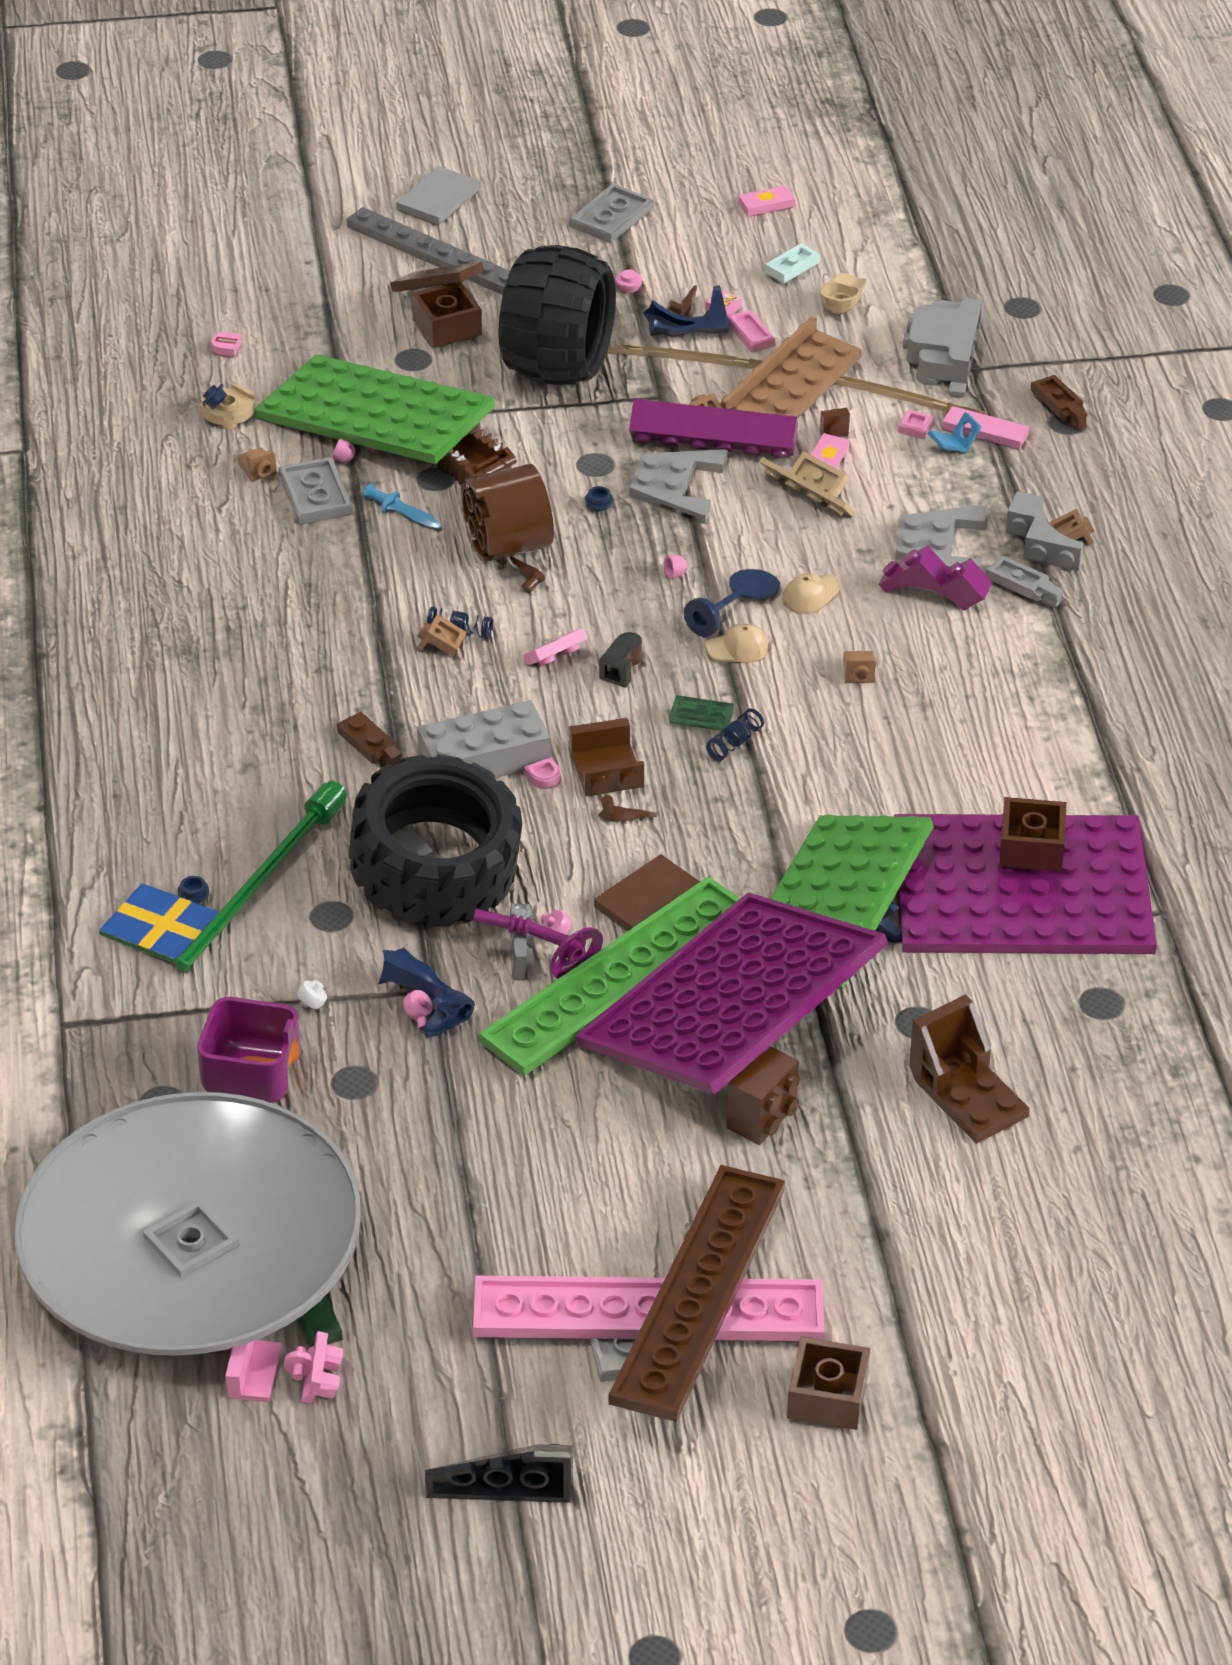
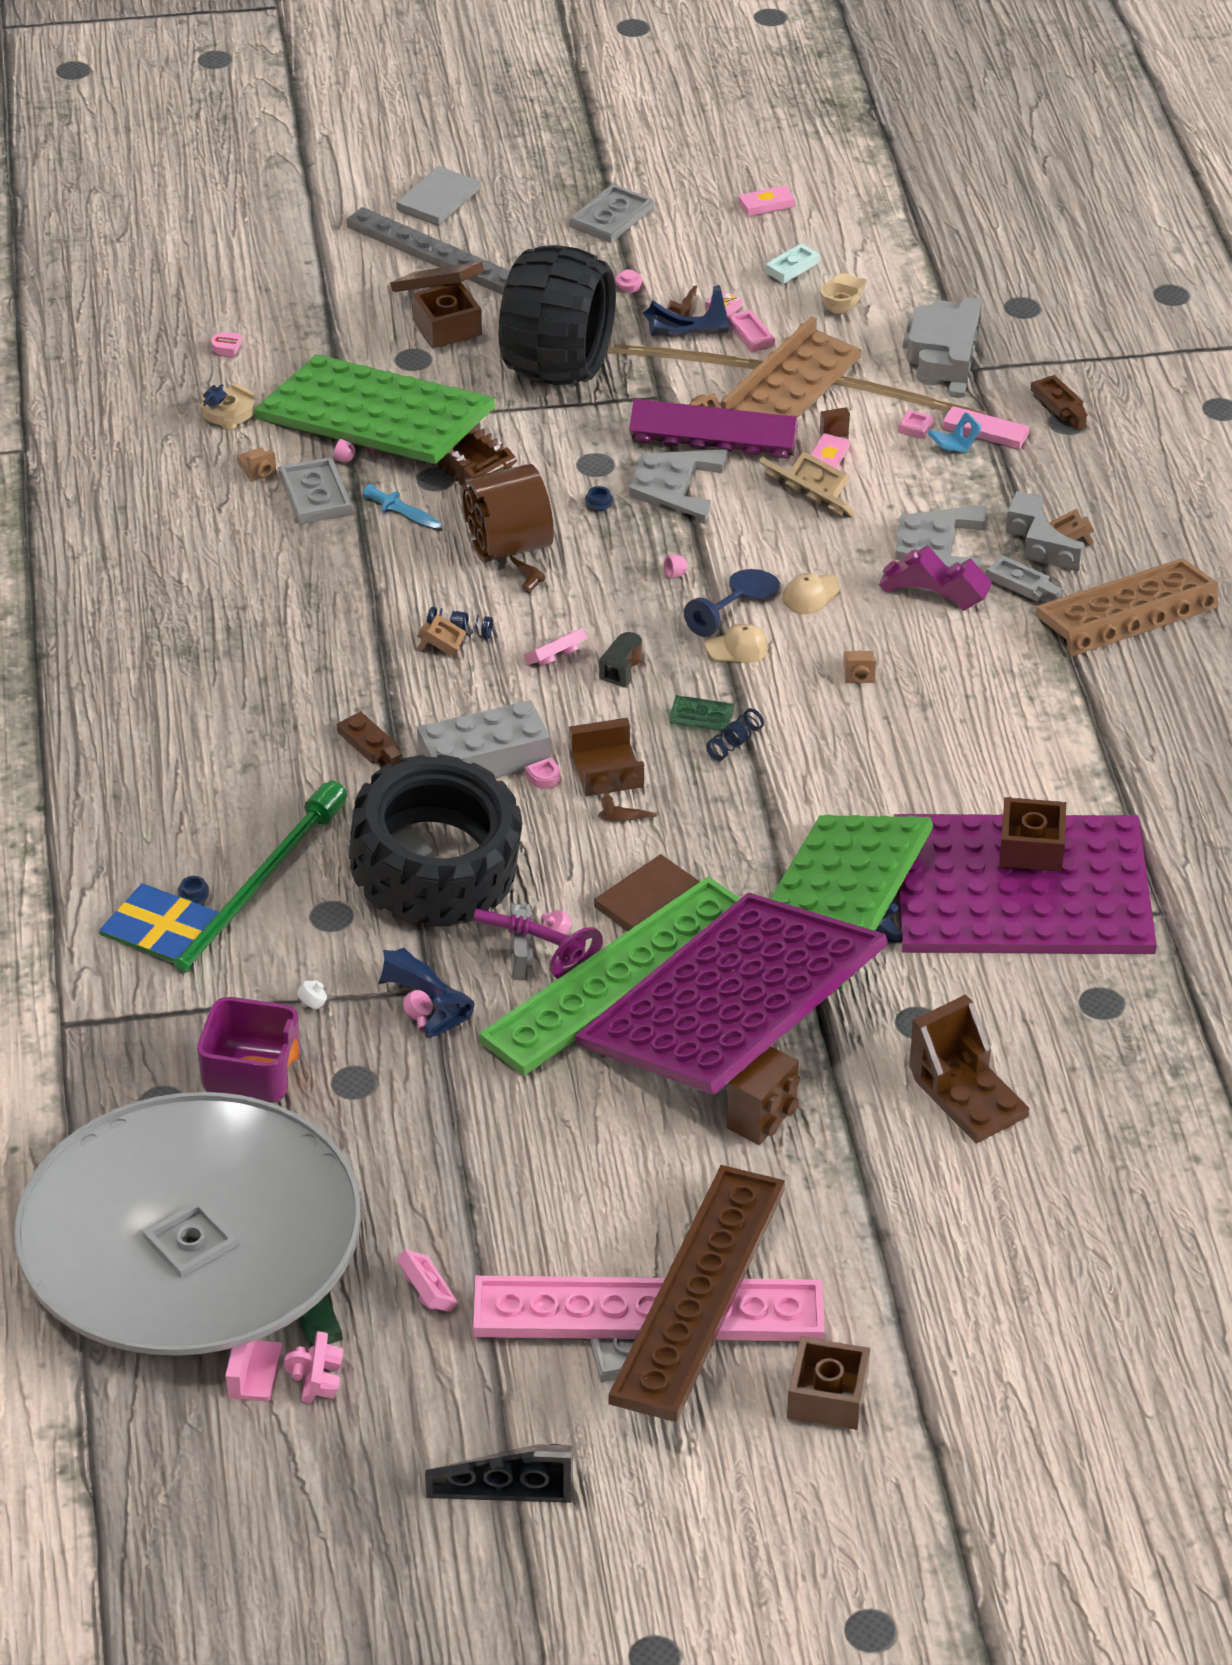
(427, 1281): none -> bright pink plate
(1130, 605): none -> medium nougat bracket

